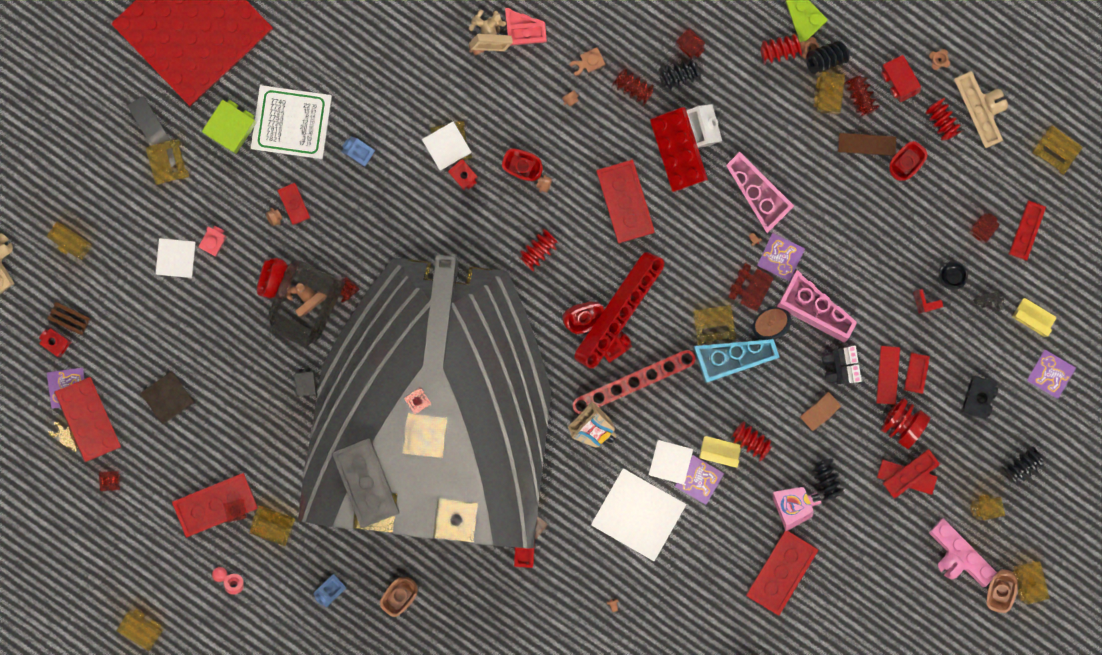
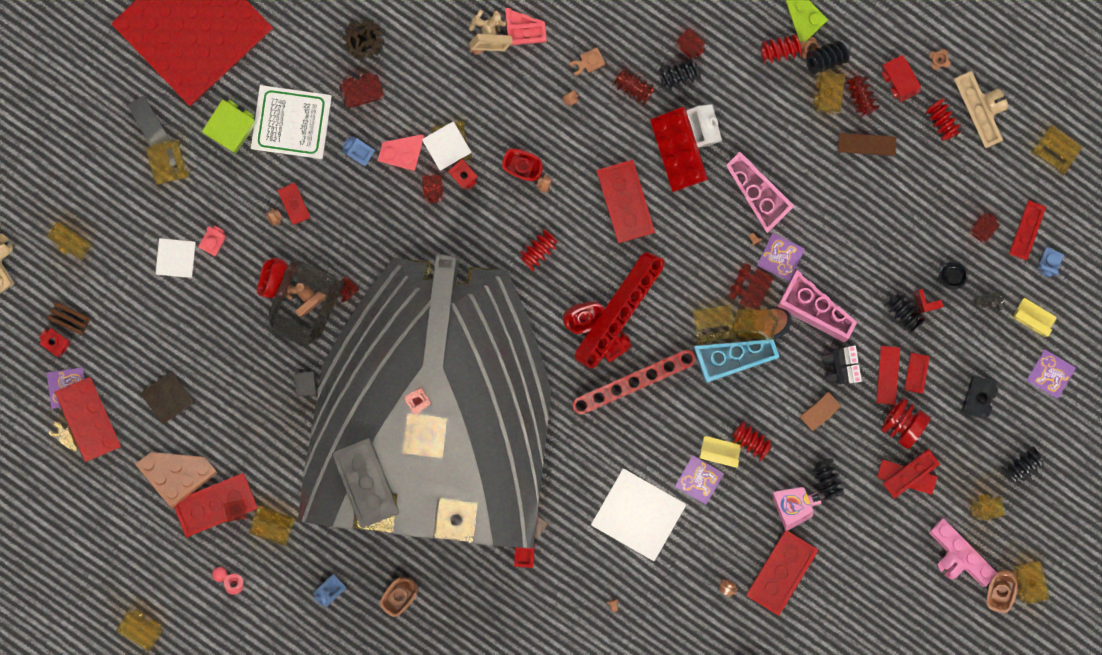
(109, 481): clear red tile -> none
(175, 475): none -> nougat plate
(361, 91): none -> clear red brick
(368, 28): none -> dark brown gear
(402, 152): none -> coral wing
(432, 188): none -> clear red brick
(592, 427): torso -> none
(670, 462): white sticker -> none
(728, 587): none -> nougat plate
(755, 324): none -> clear yellow brick
(904, 312): none -> black piece
(907, 161): red piece -> none
(1050, 262): none -> medium blue bracket

